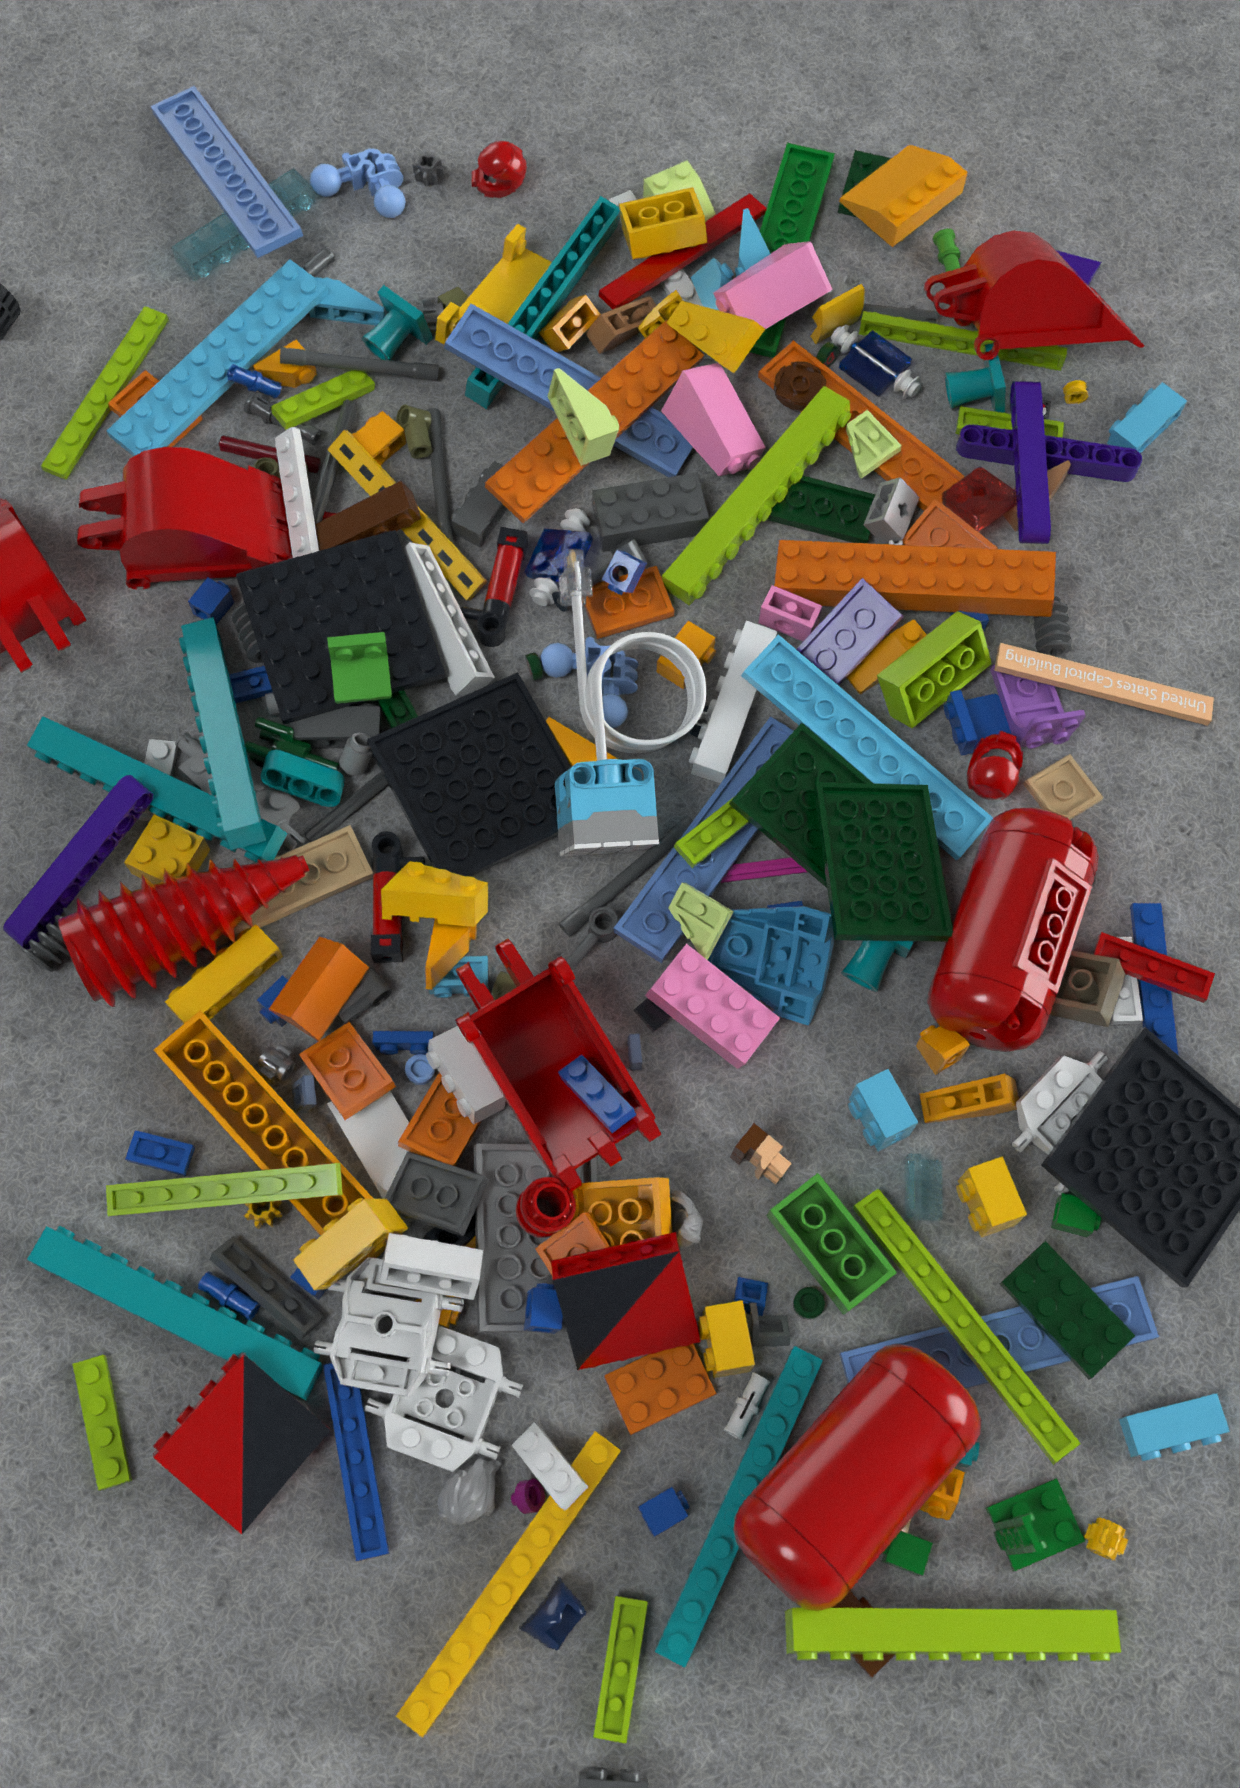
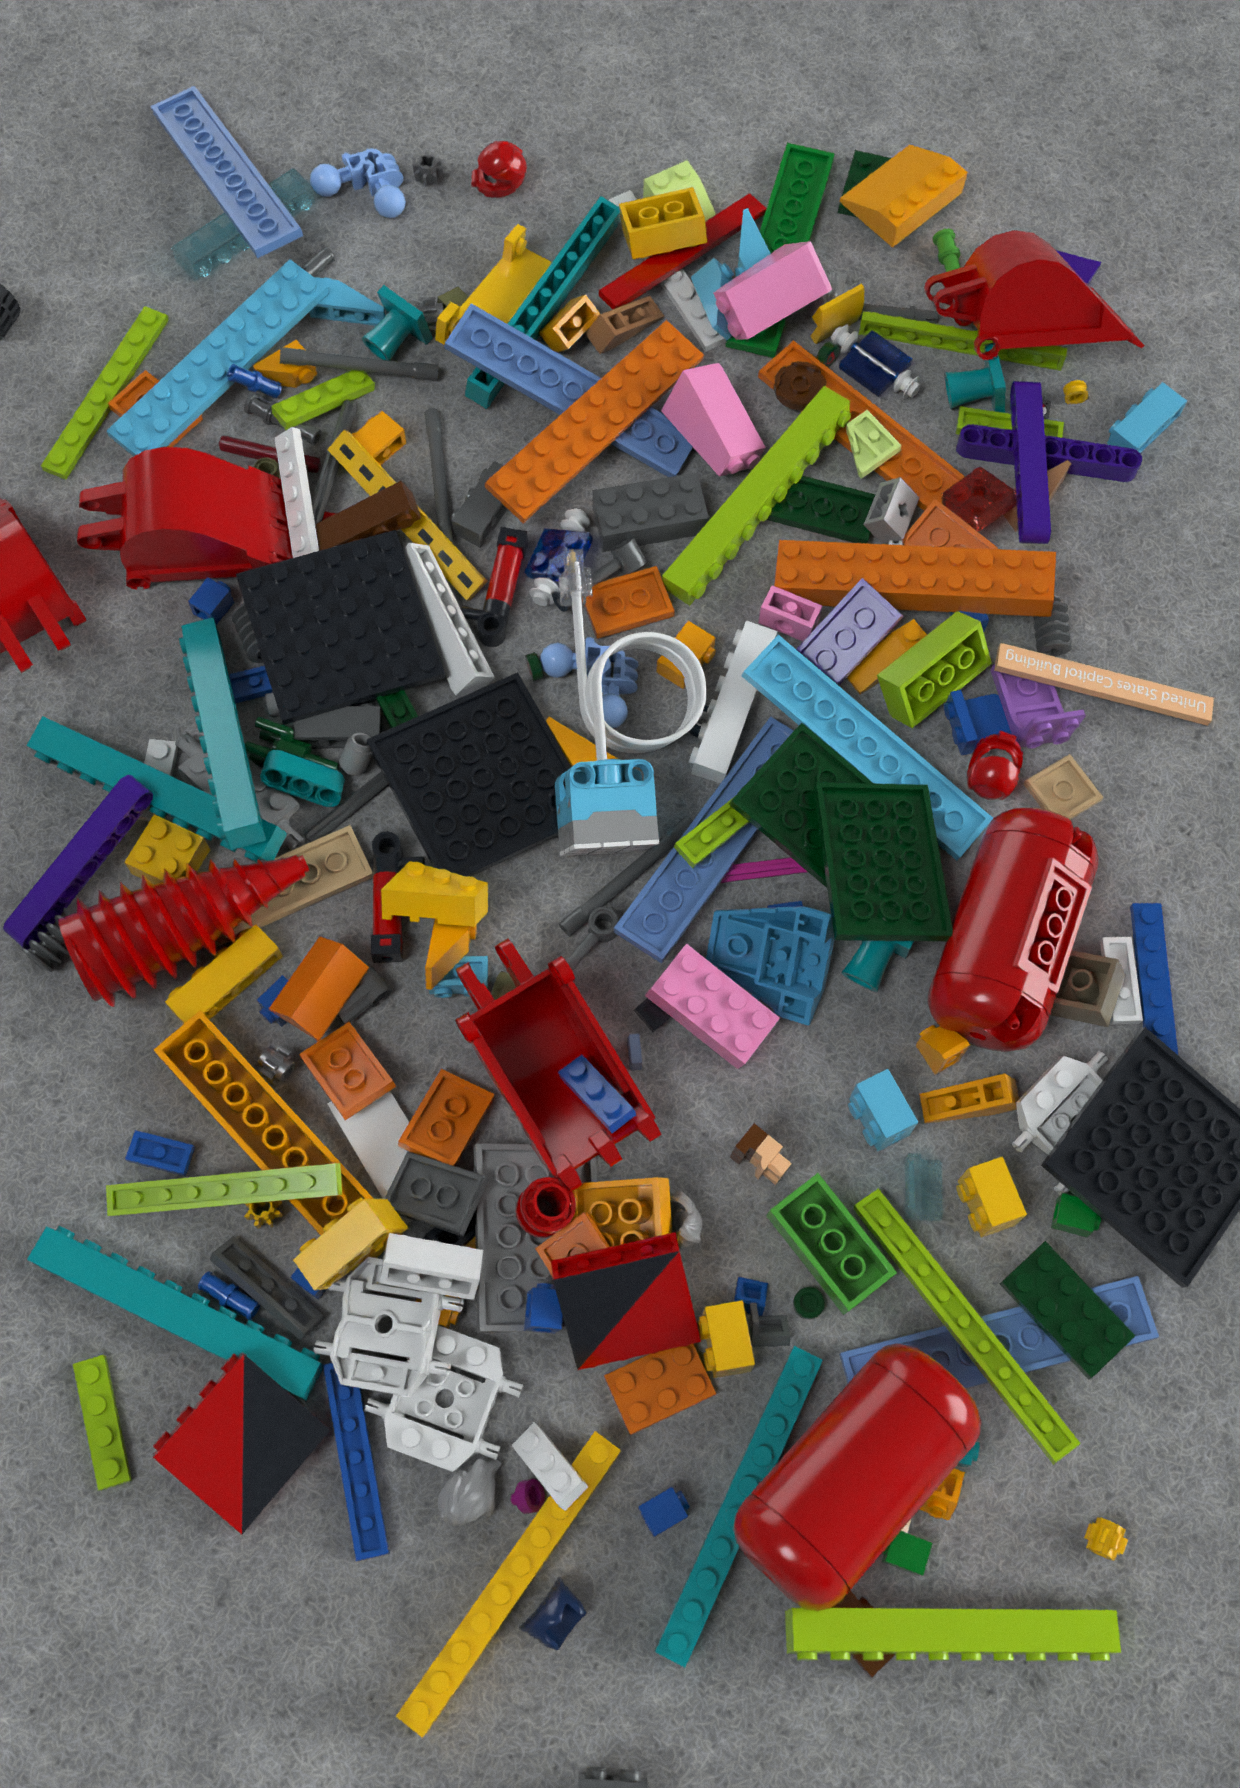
(304, 1094): sand blue tile -> none
(360, 667): bright green bracket -> none
(391, 1041): blue plate -> none
(416, 426): olive piece -> none
(419, 1070): light blue tile -> none
(465, 1075): white brick -> none
(583, 418): yellowish green slope -> none
(620, 1669): lime plate -> none
(635, 569): brick -> none
(660, 313): yellow slope -> none
(700, 917): yellowish green wing -> none
(717, 333): yellow wedge -> none
(737, 1426): white pin -> none
(1035, 1525): green bracket -> none
(1156, 967): red plate -> none
(1174, 1427): medium azure brick -> none

